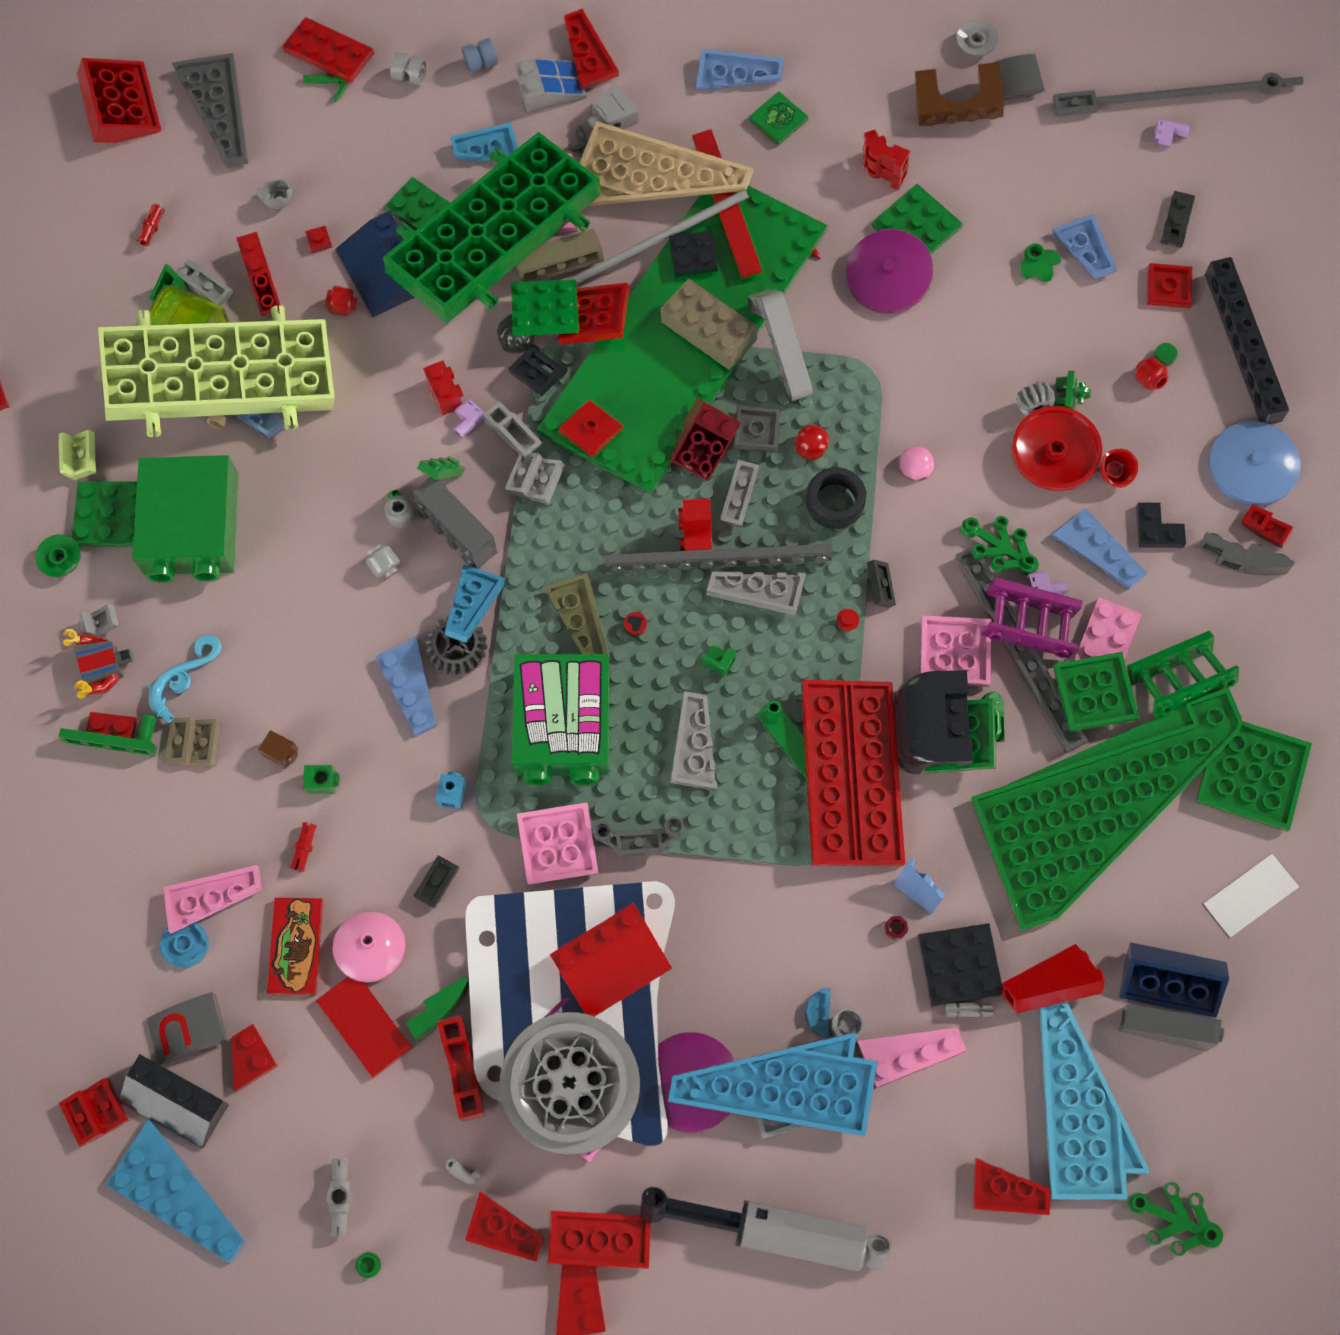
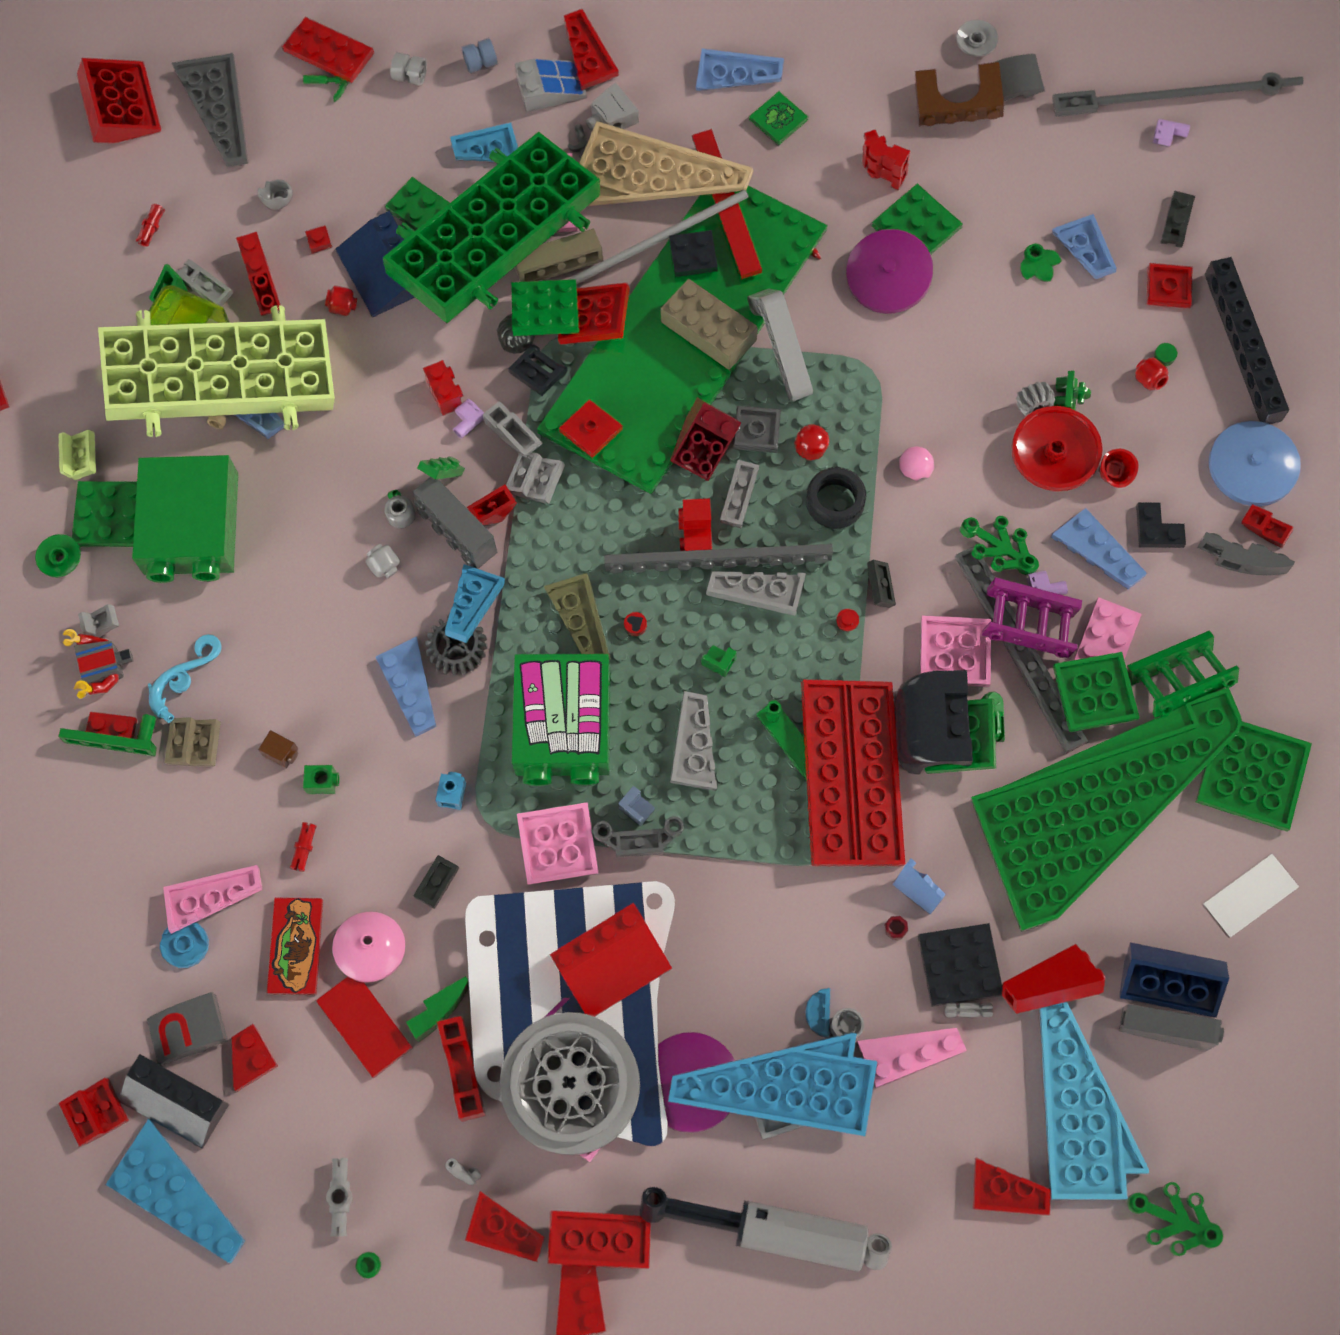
(494, 506): none -> red slope
(636, 806): none -> sand blue panel

